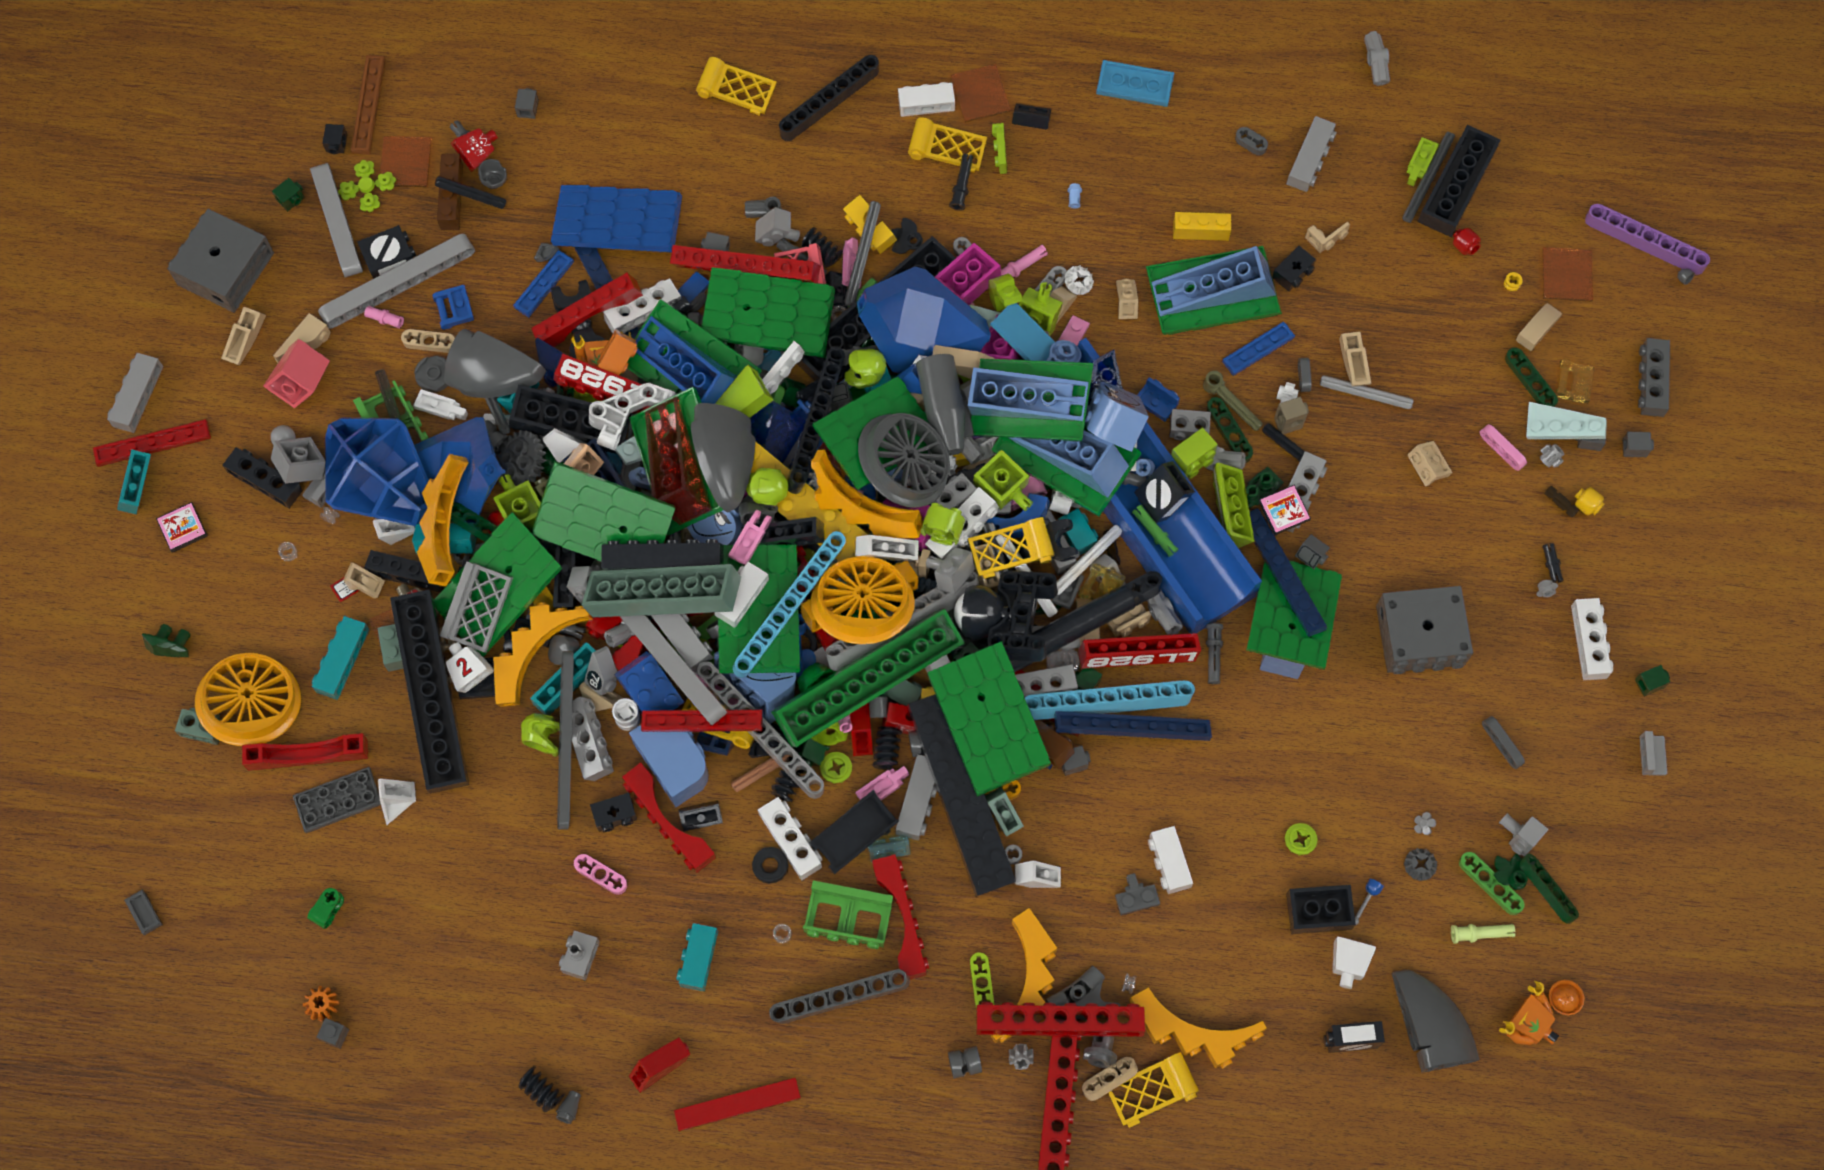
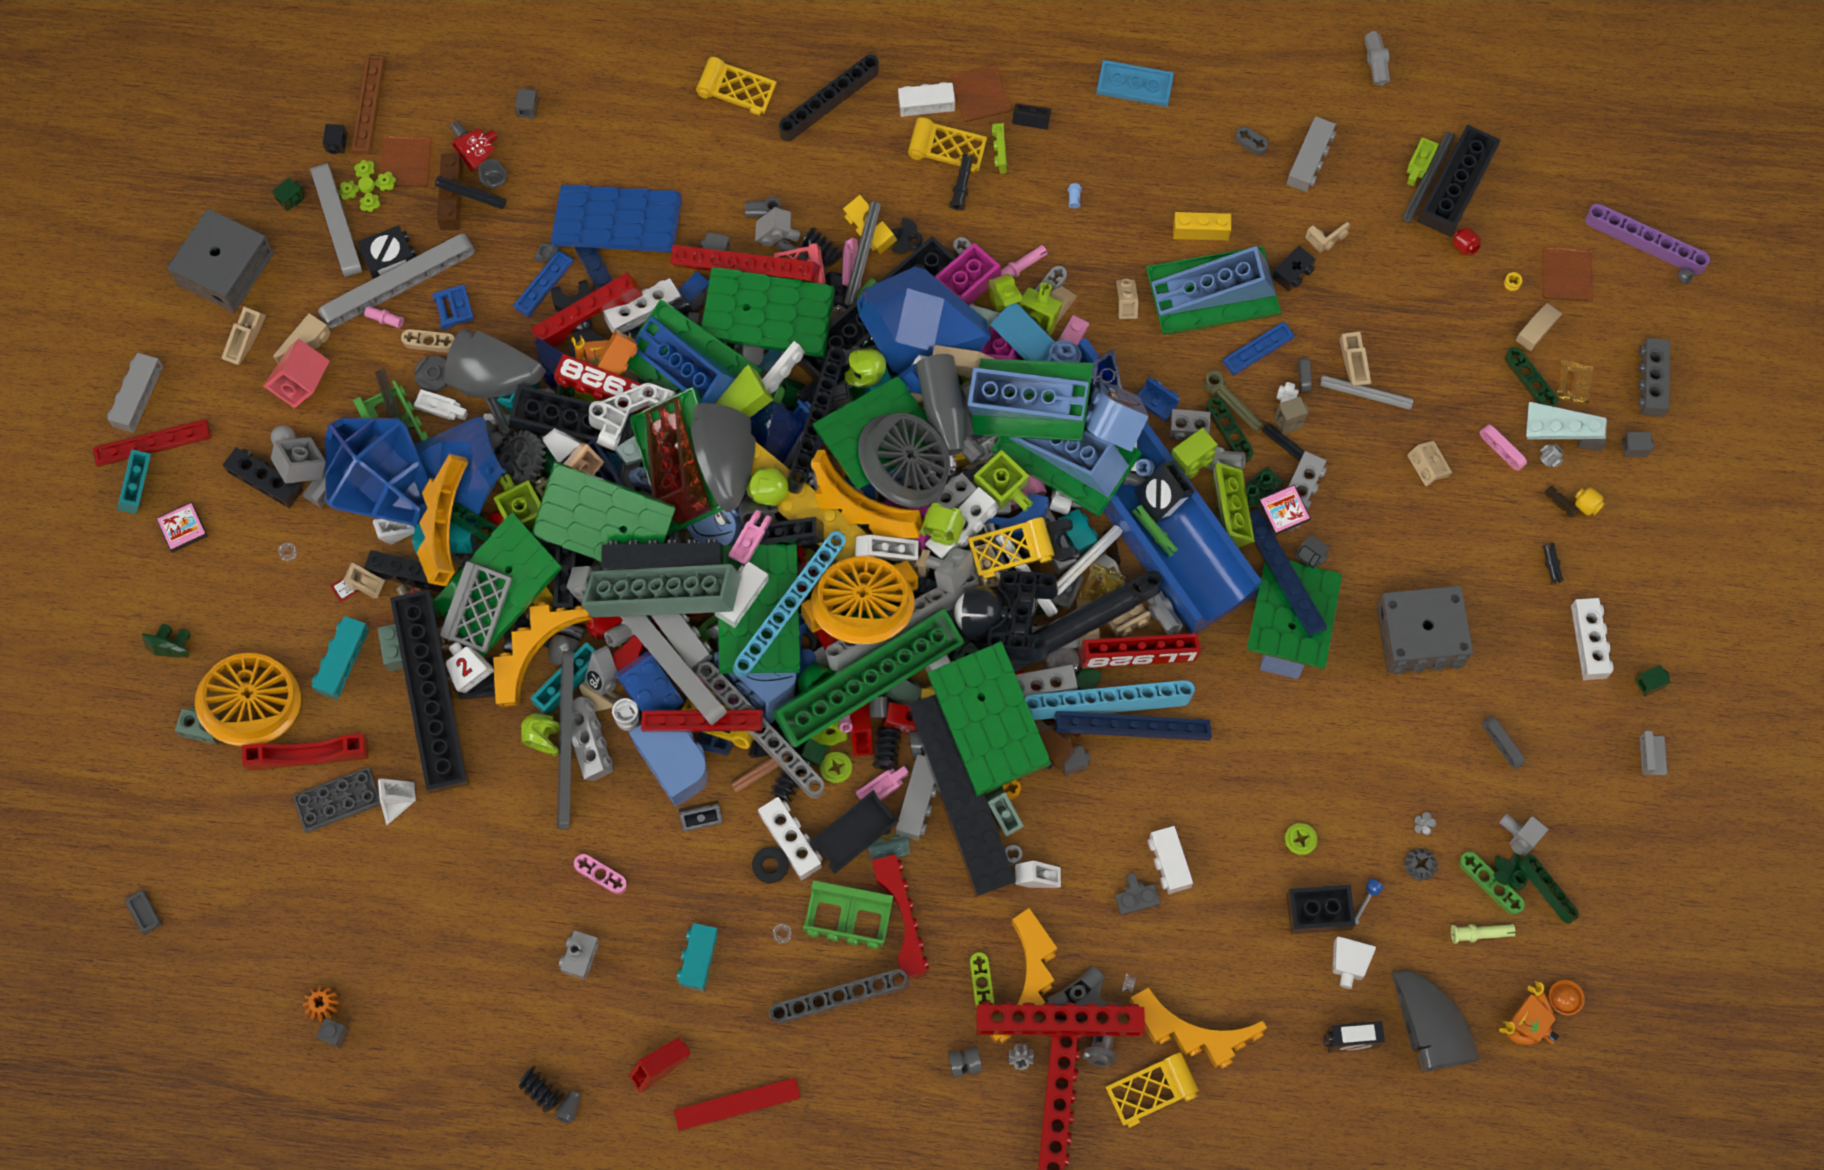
(325, 909): green piece -> none
(329, 515): clear bush -> none
(603, 811): black brick -> none
(694, 849): red arch -> none
(1078, 287): white gear -> none
(1094, 1082): tan beam -> none
(1214, 643): dark grey pin -> none
(1546, 588): light grey plate -> none

